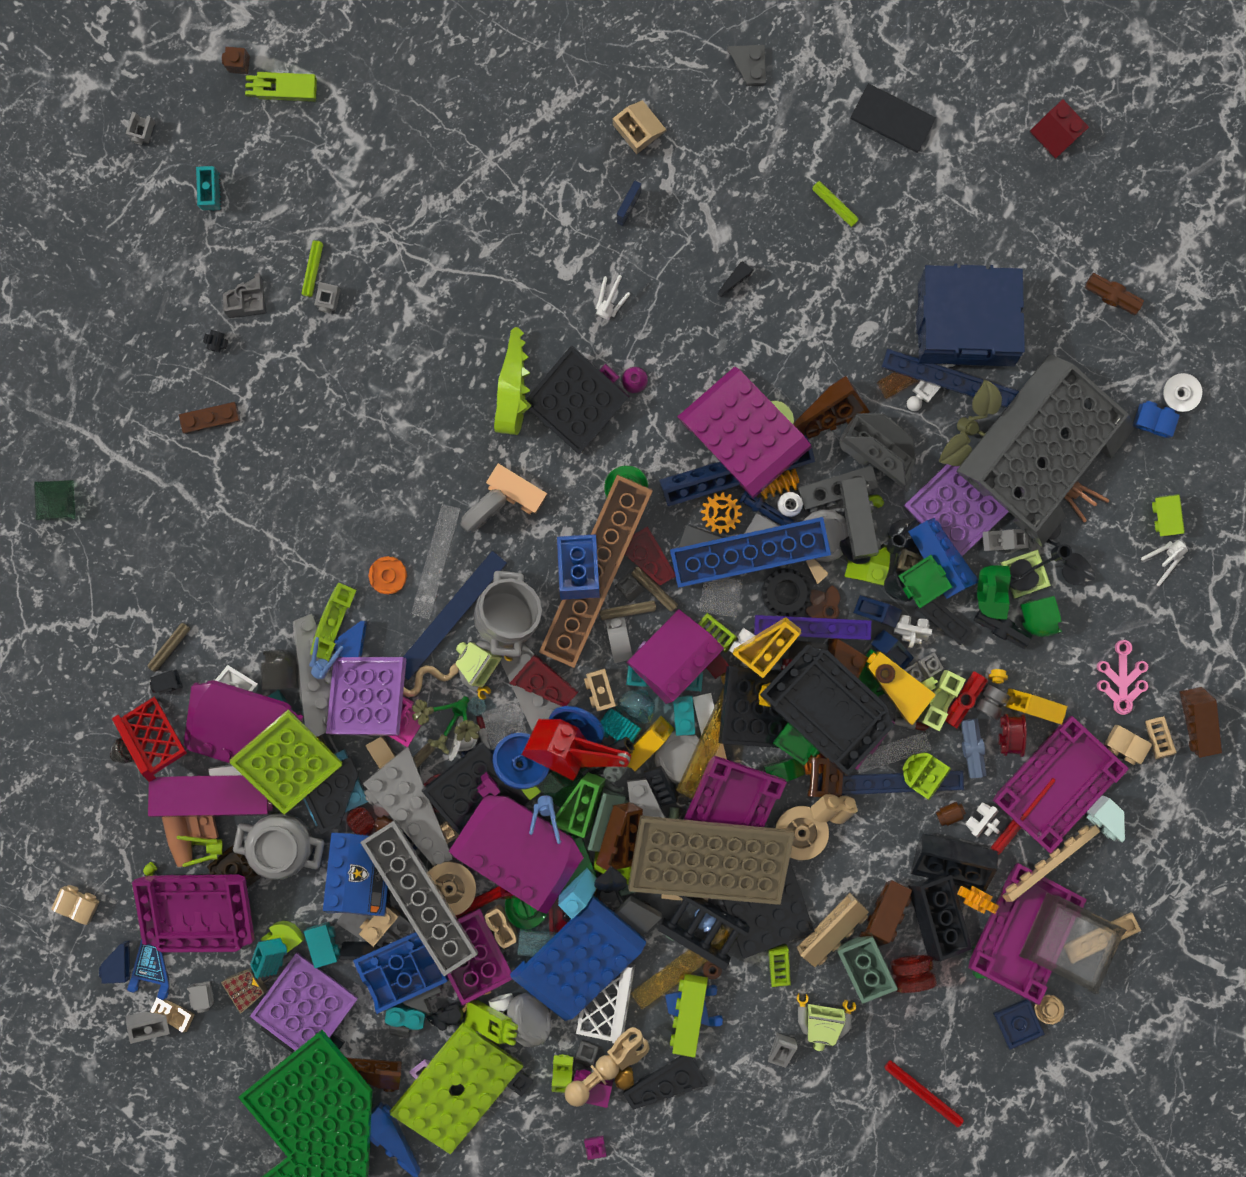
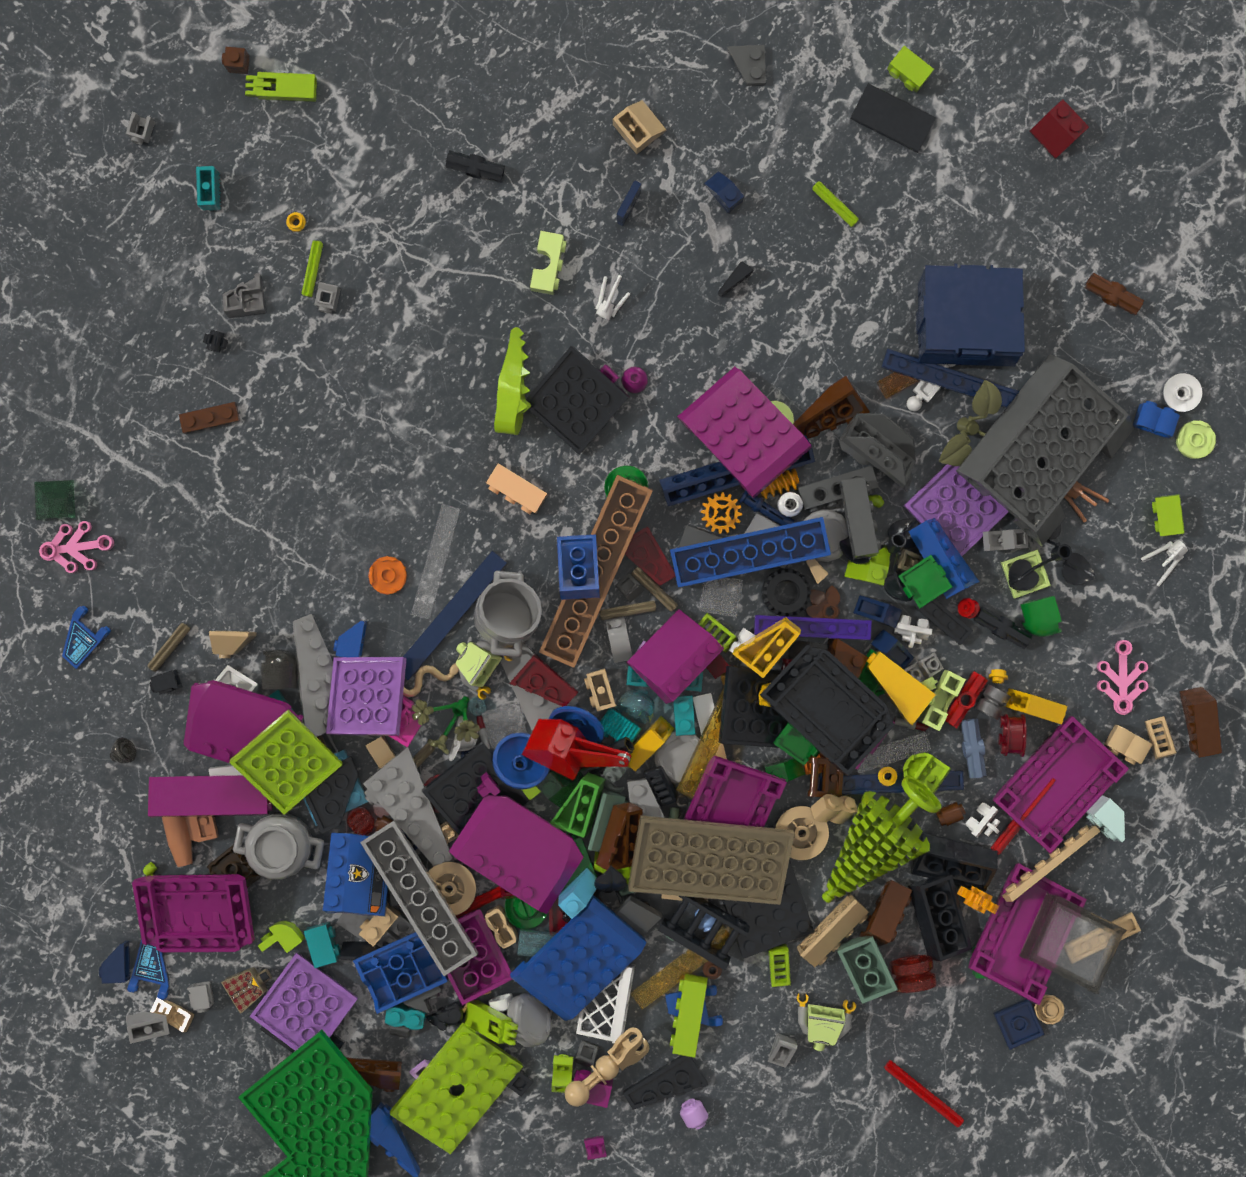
(73, 547): none -> bright pink plant
(75, 904): tan brick -> none
(81, 639): none -> flag
(137, 749): red fence -> none
(213, 846): lime plant -> none
(229, 642): none -> tan slope
(268, 957): teal brick -> none
(294, 216): none -> yellow plate
(322, 666): medium blue plant -> none
(331, 620): lime slope -> none
(475, 166): none -> black piece
(483, 510): light grey piece -> none
(546, 280): none -> yellowish green arch
(546, 808): medium blue plant -> none
(624, 1079): pearl gold piece -> none
(694, 1113): none -> lavender head
(724, 191): none -> dark blue slope
(880, 839): none -> lime plant
(883, 771): none -> yellow plate
(889, 678): reddish brown plate -> none
(910, 69): none -> lime brick
(968, 608): none -> red wheel
(993, 591): green brick -> none
(1195, 439): none -> yellowish green tile

